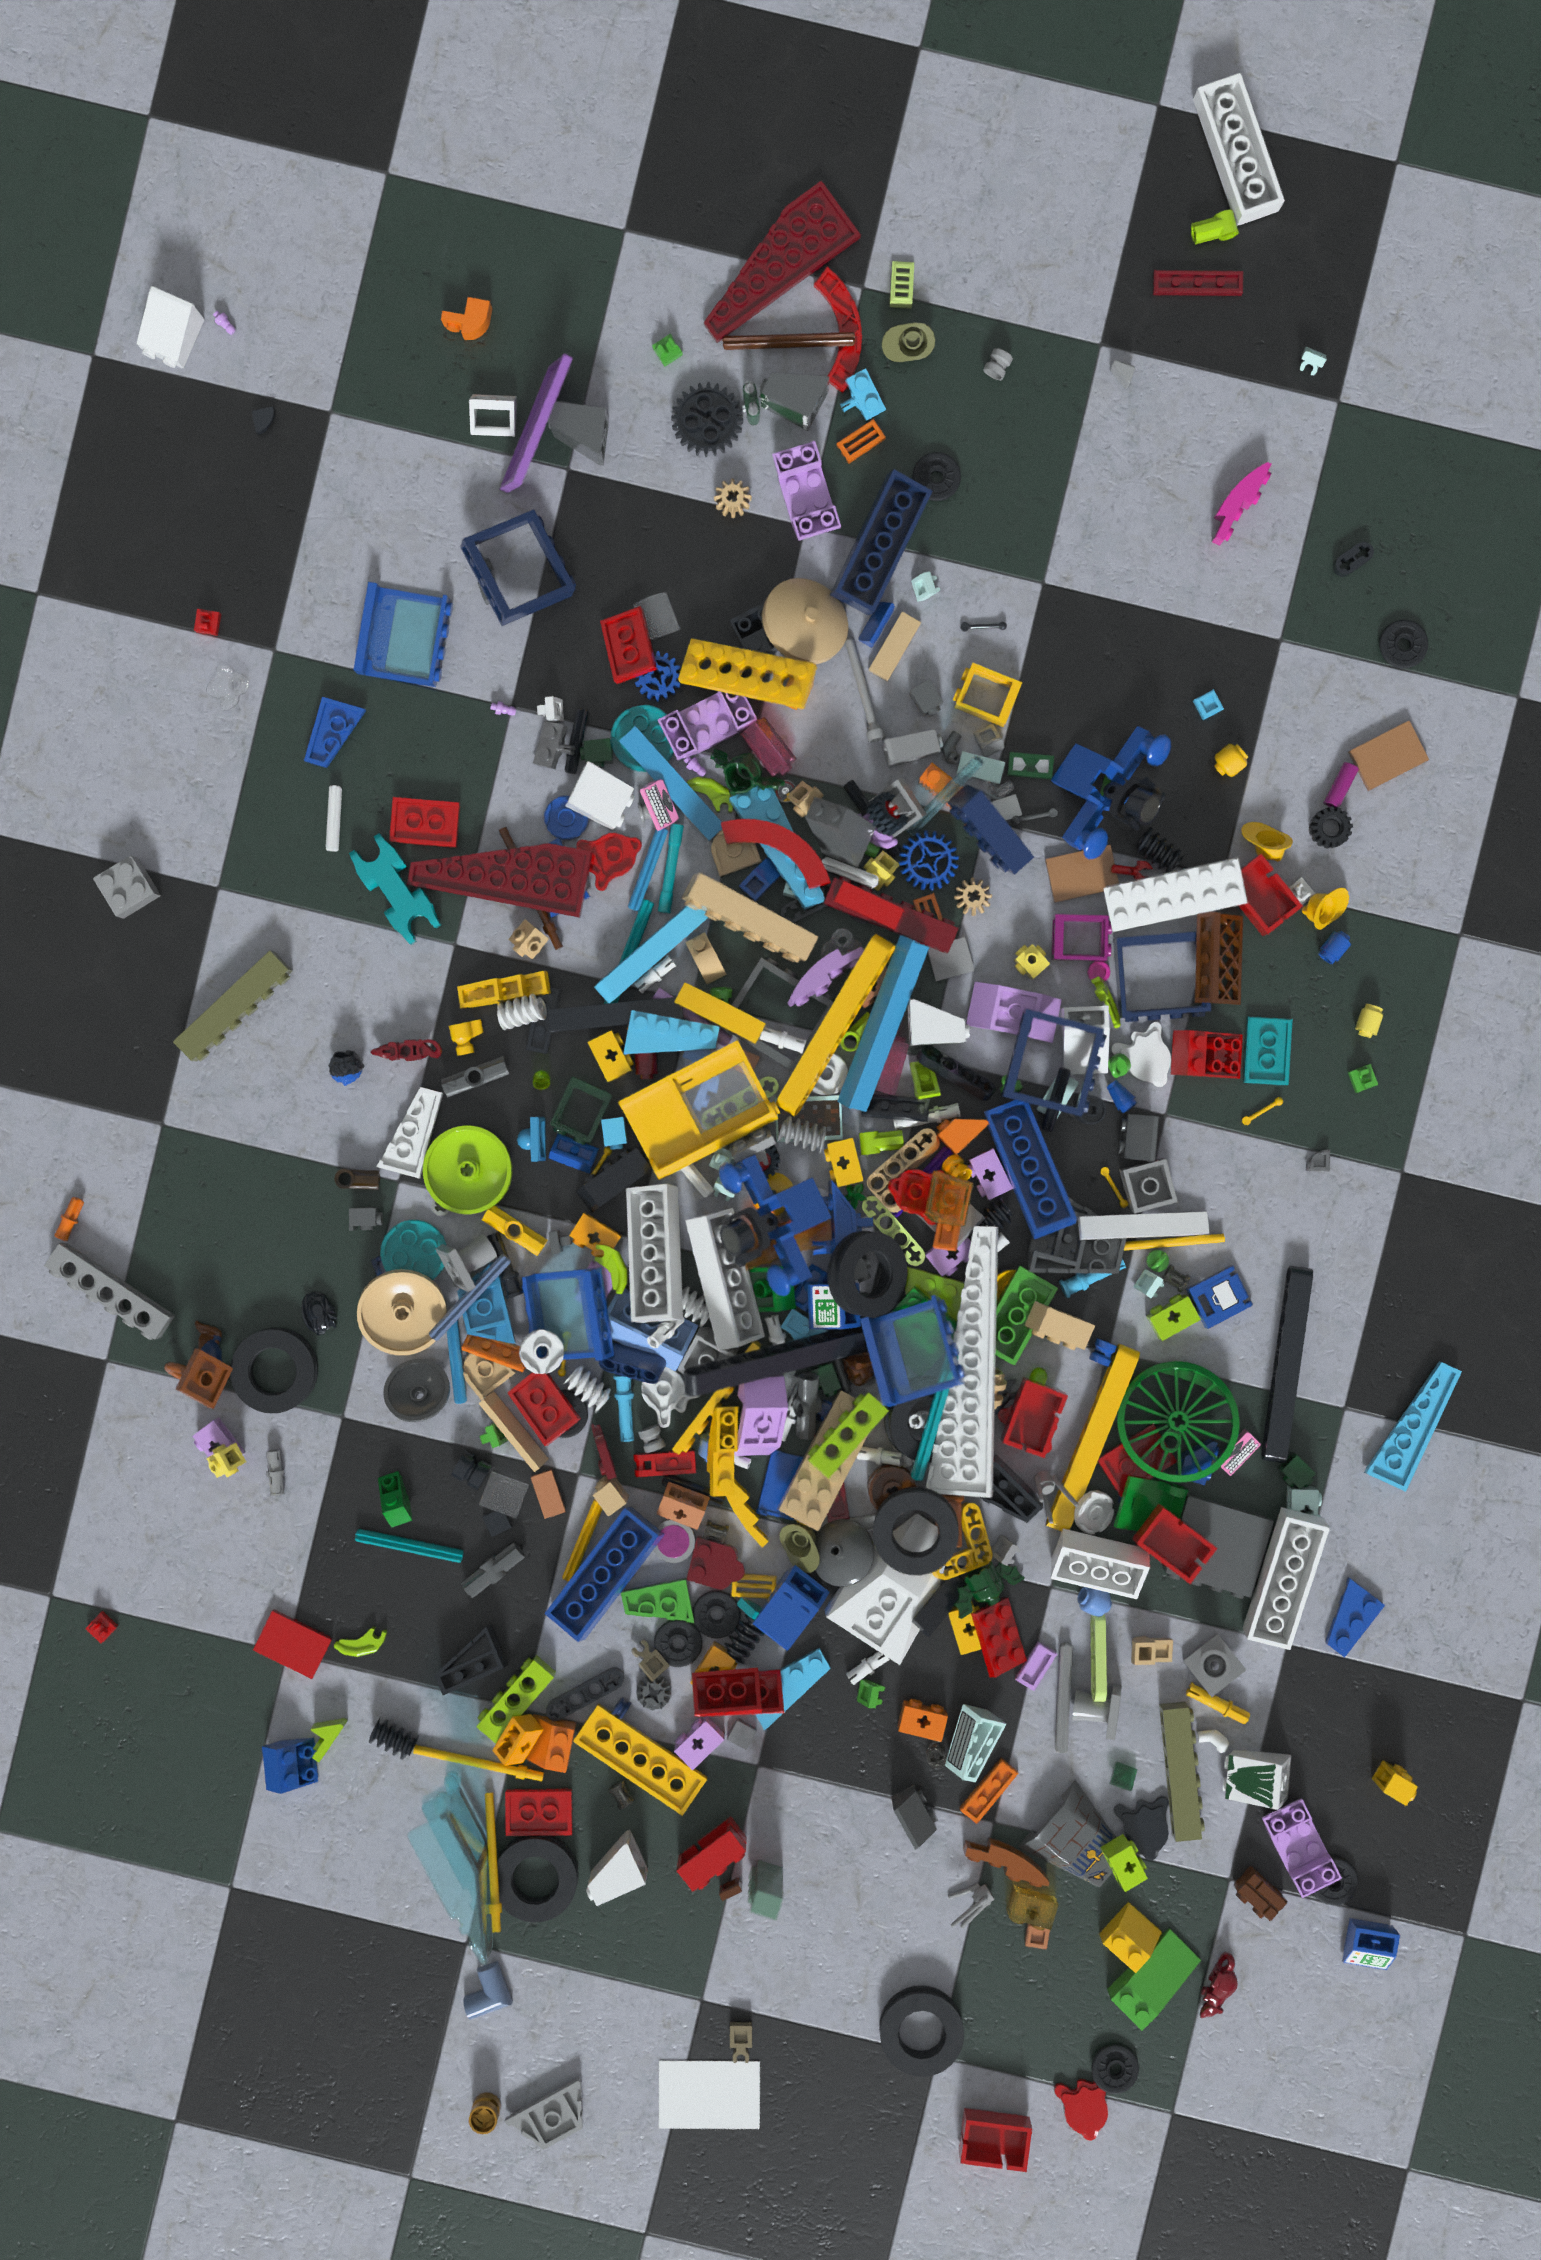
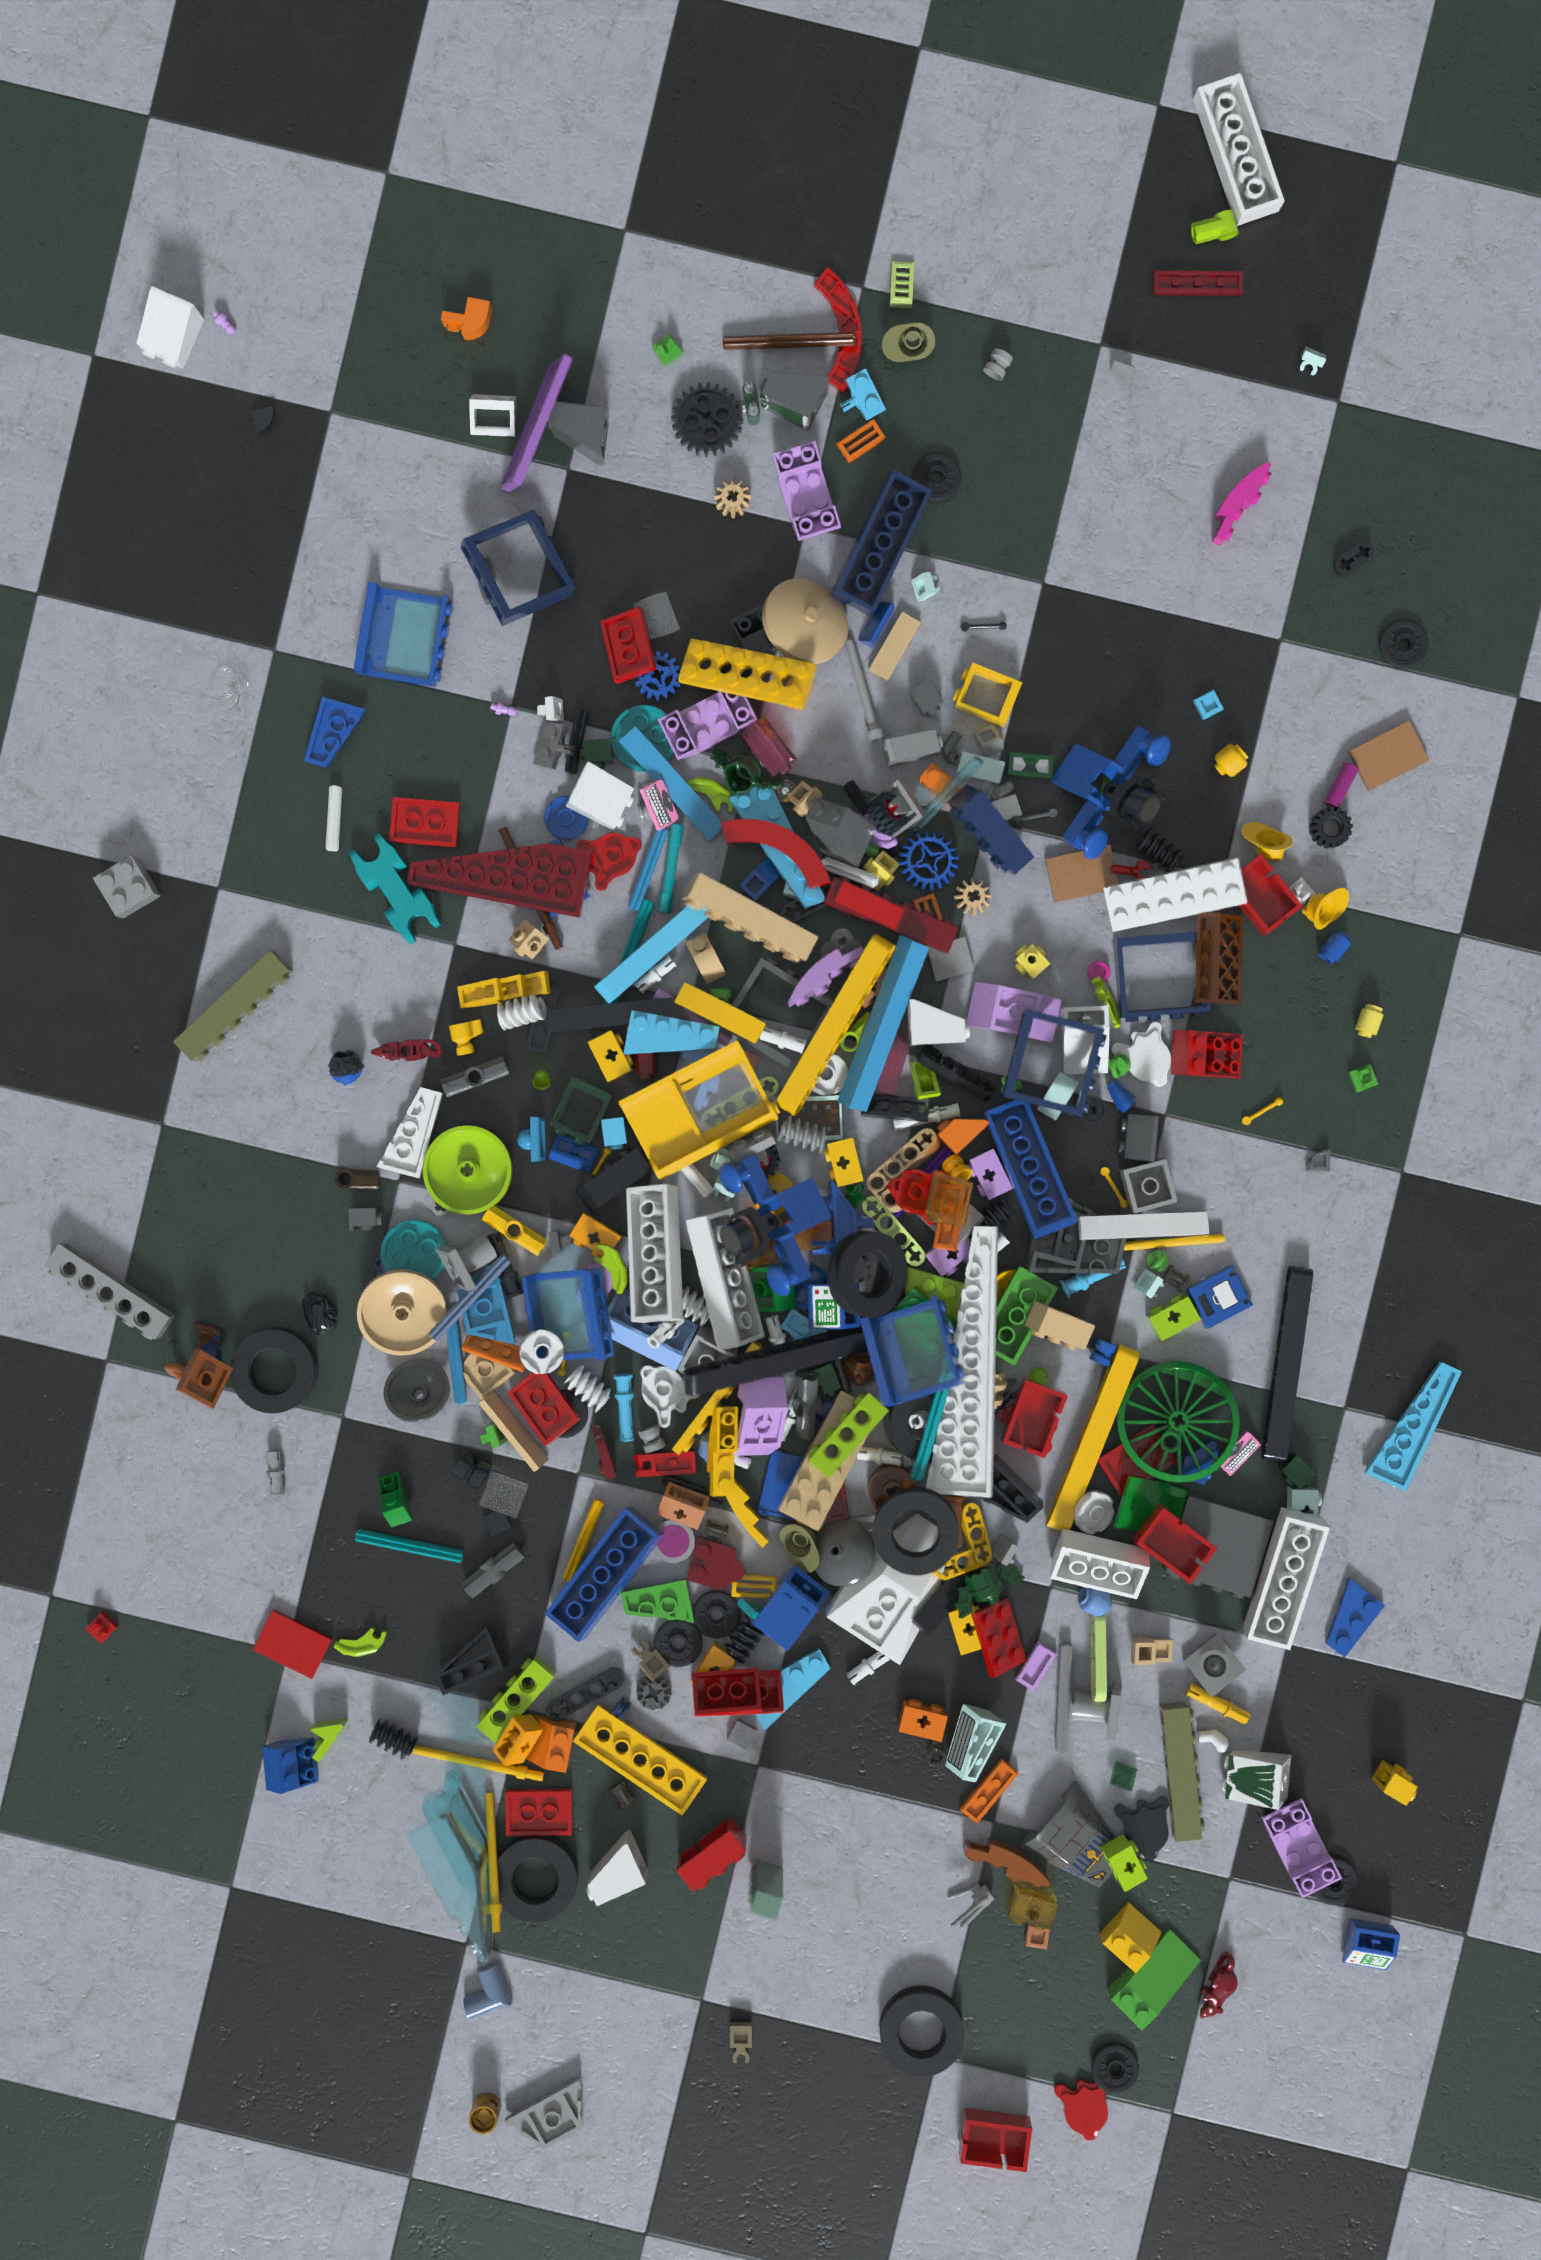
(69, 1219): orange axle -> none
(207, 622): red tile -> none
(214, 1433): lavender brick -> none
(226, 1460): light yellow brick -> none
(548, 1494): nougat tile -> none
(610, 1495): tan brick -> none
(634, 1364): dark blue beam -> none
(694, 1753): lavender brick -> none
(695, 766): lavender piece -> none
(709, 2094): white sticker -> none
(730, 1888): reddish brown tile -> none
(734, 856): tan tile -> none
(798, 244): dark red wing -> none
(869, 1692): bright green tile -> none
(877, 1141): lime piece -> none
(914, 1815): dark grey slope -> none
(1045, 1485): light grey plant -> none
(1057, 1097): black axle -> none
(1105, 948): magenta window -> none
(1260, 1893): reddish brown brick -> none
(1267, 1050): teal tile -> none

